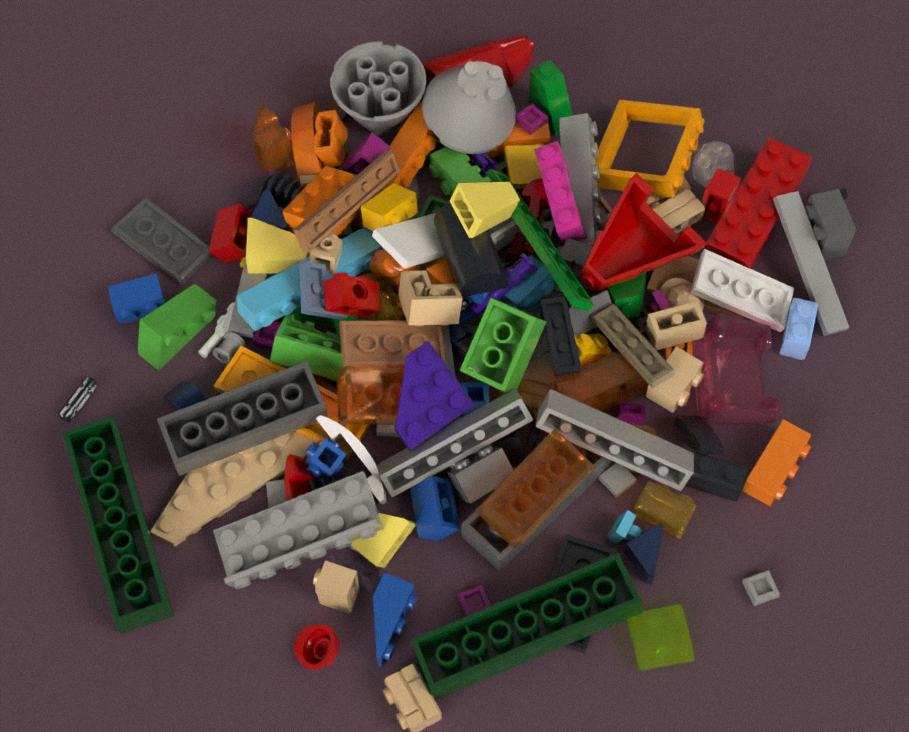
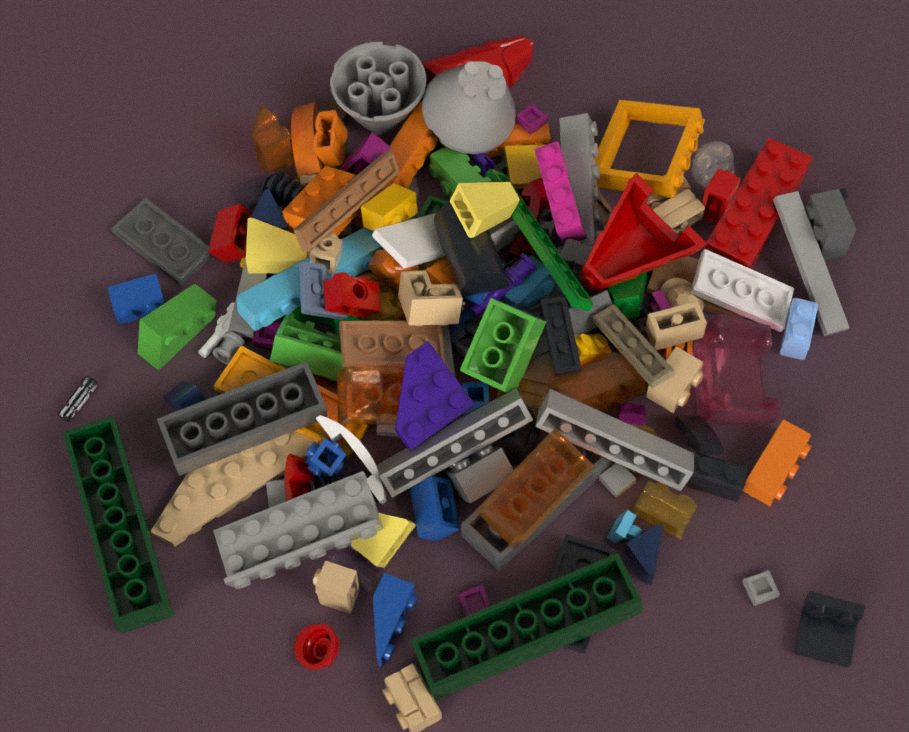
(549, 94): green slope -> none
(661, 637): clear neon green slope -> none
(828, 629): none -> black bracket

